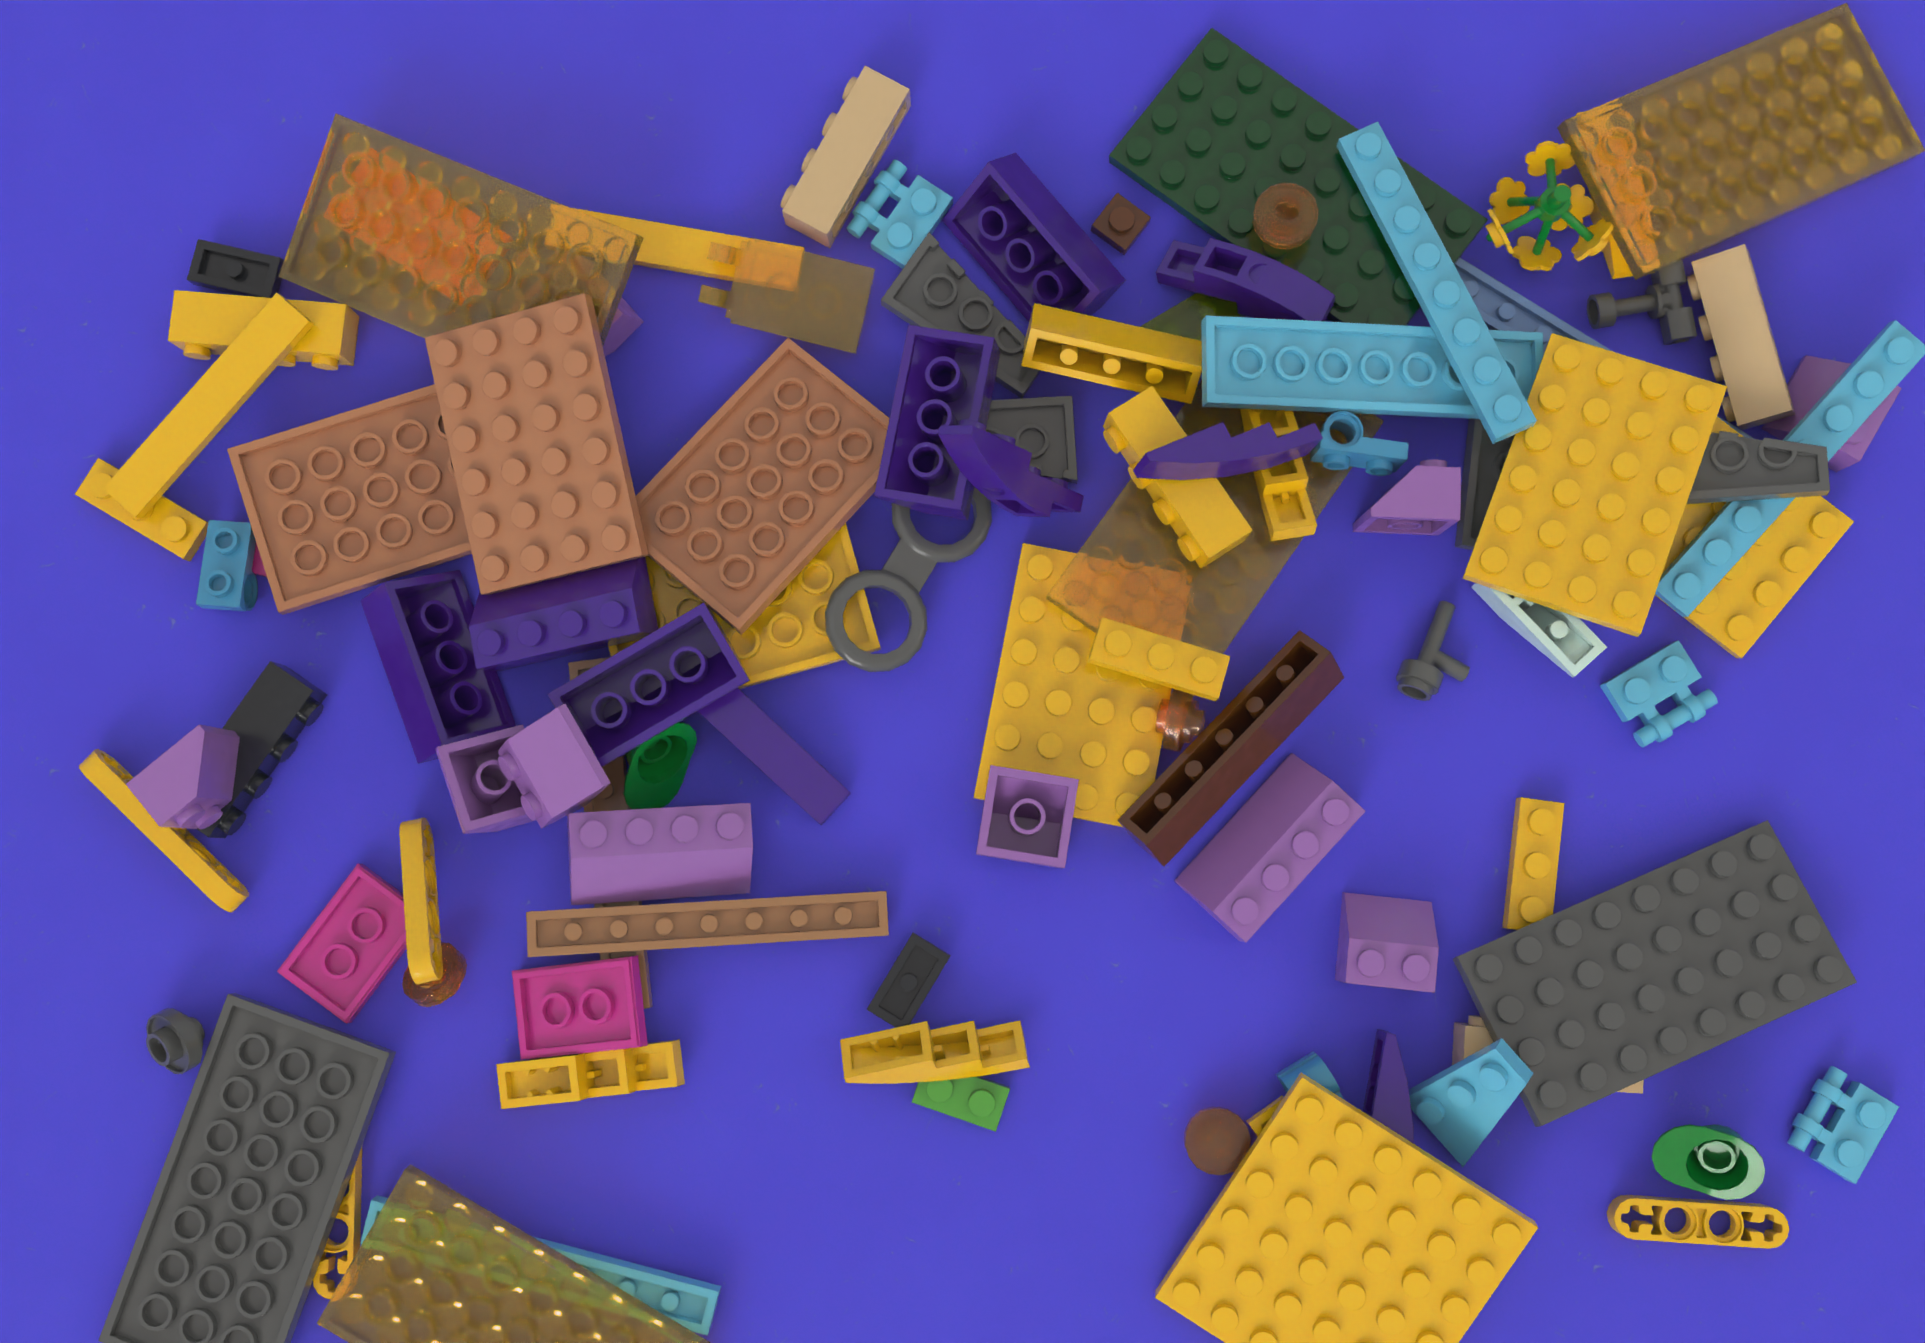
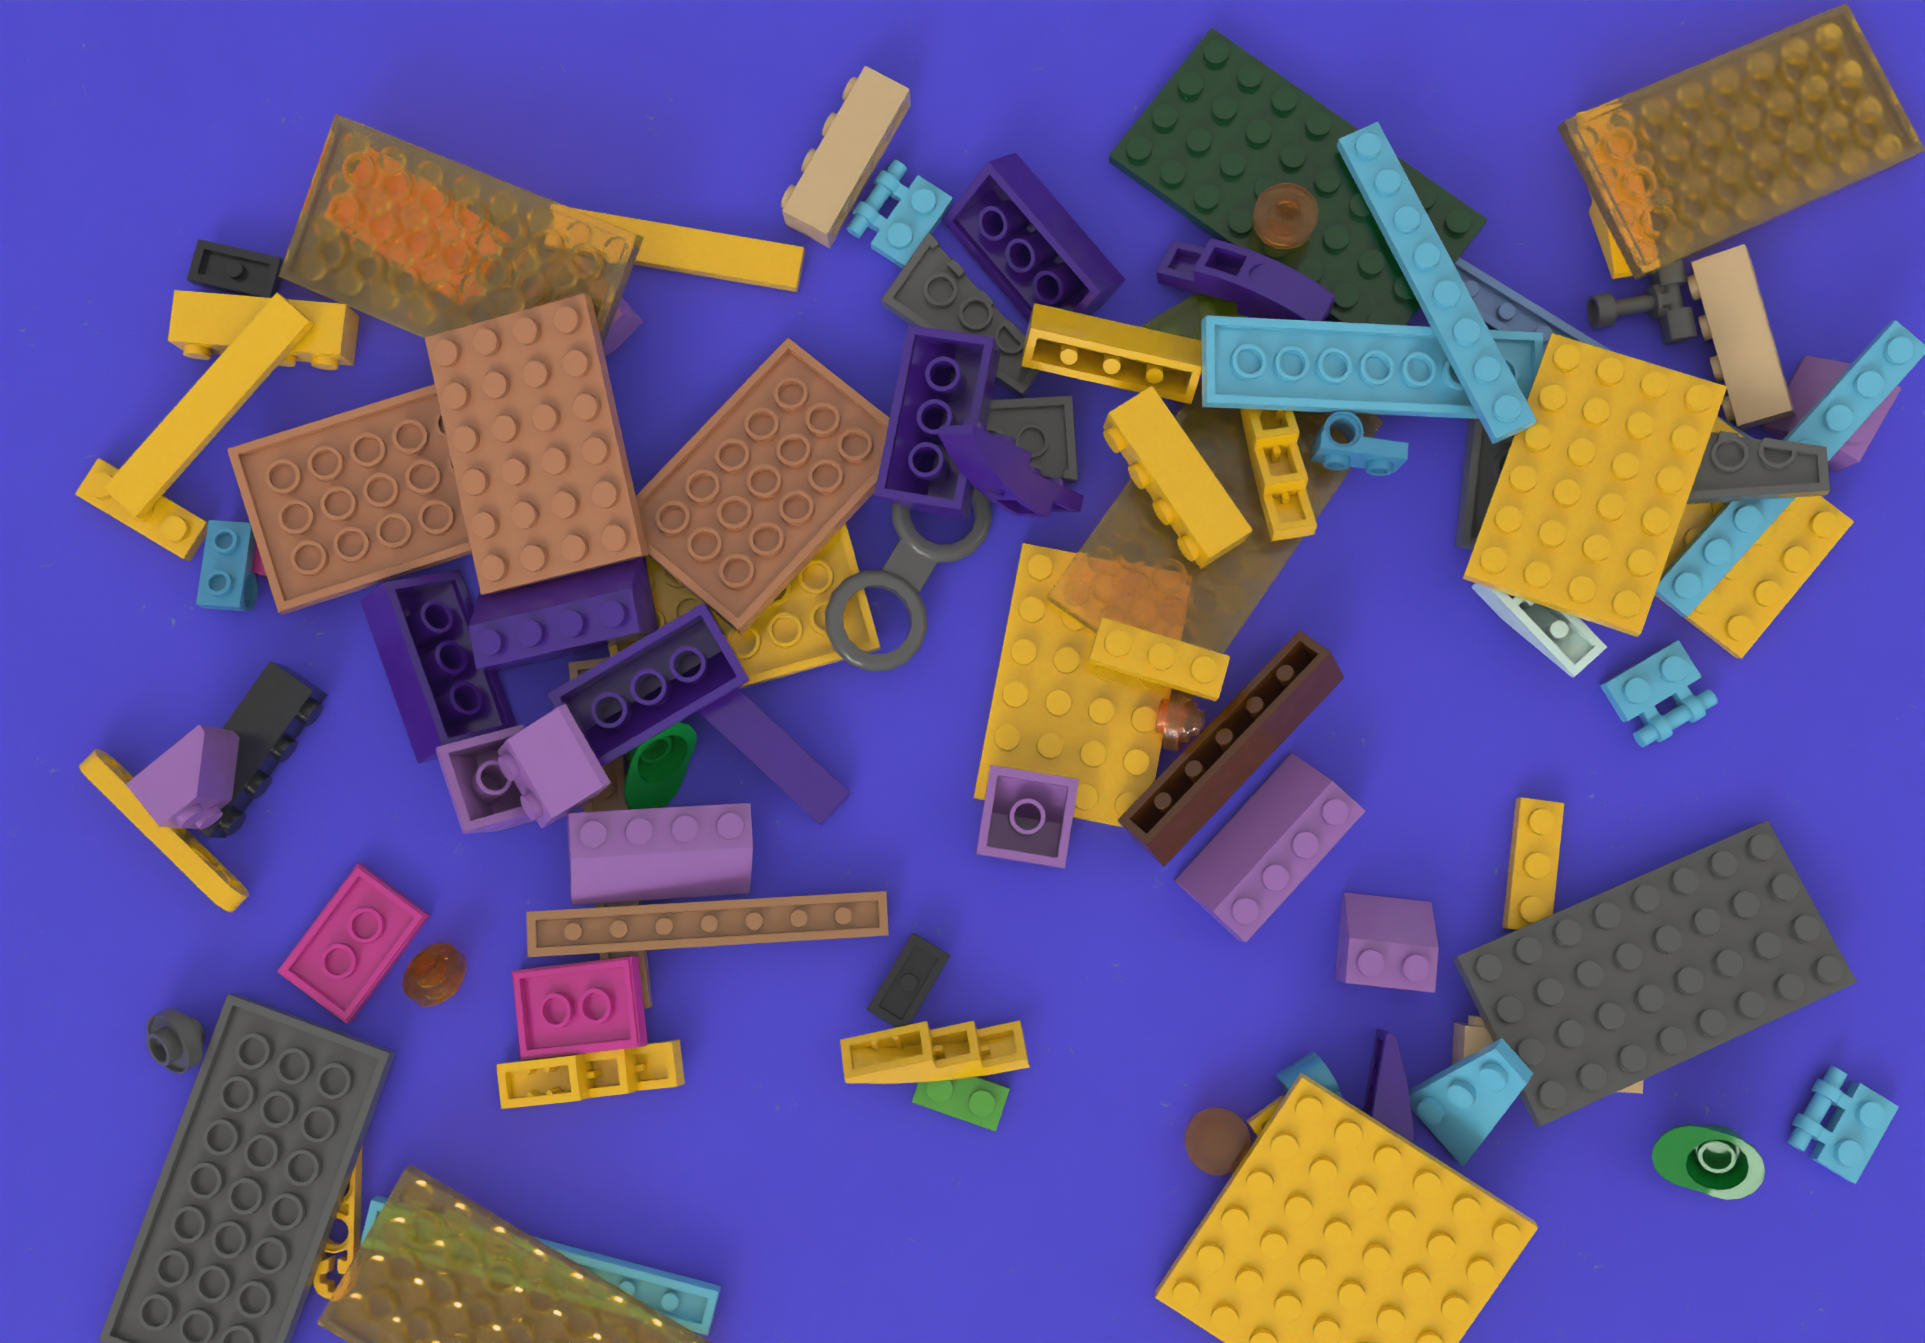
(420, 901): yellow beam -> none
(793, 293): clear yellow tile -> none
(1120, 223): reddish brown plate -> none
(1216, 454): dark purple slope -> none
(1418, 504): medium lavender slope -> none
(1423, 676): dark grey piece -> none
(1556, 207): yellow plant -> none
(1697, 1221): yellow beam -> none

